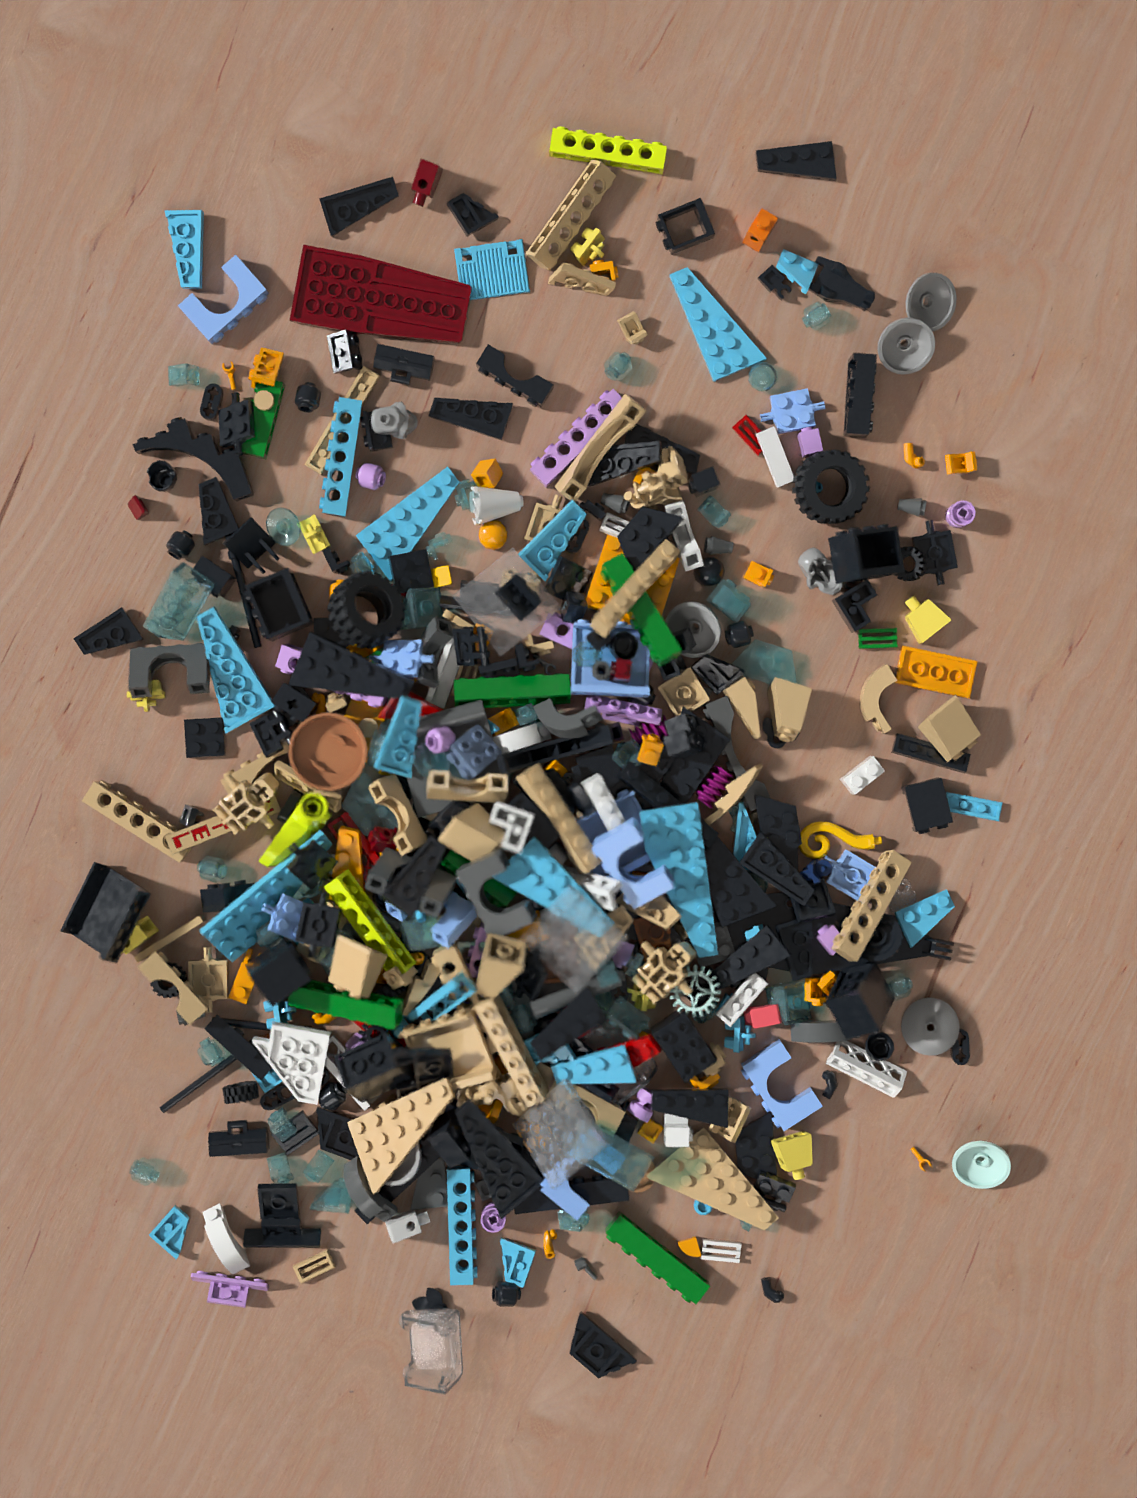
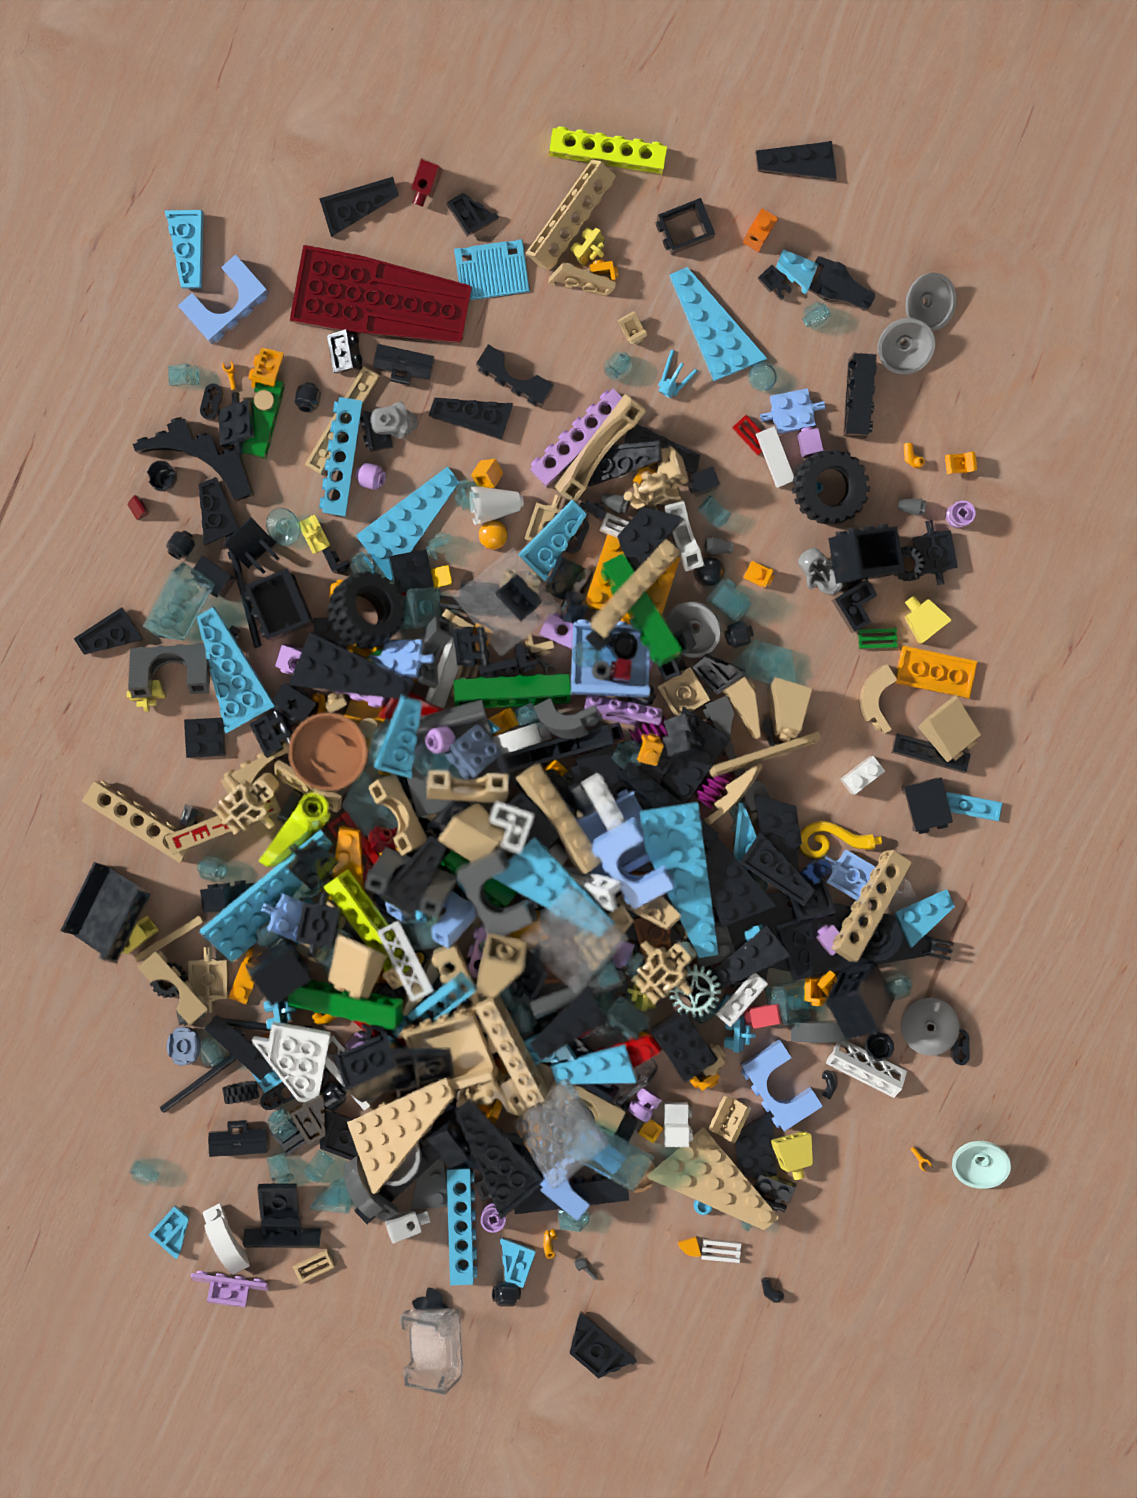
(183, 1046): none -> sand blue tile
(310, 1119): none -> dark brown wing
(413, 961): none -> white fence
(657, 1257): green brick -> none
(668, 387): none -> medium azure plant
(694, 1104): black wing -> none
(765, 754): none -> tan tile

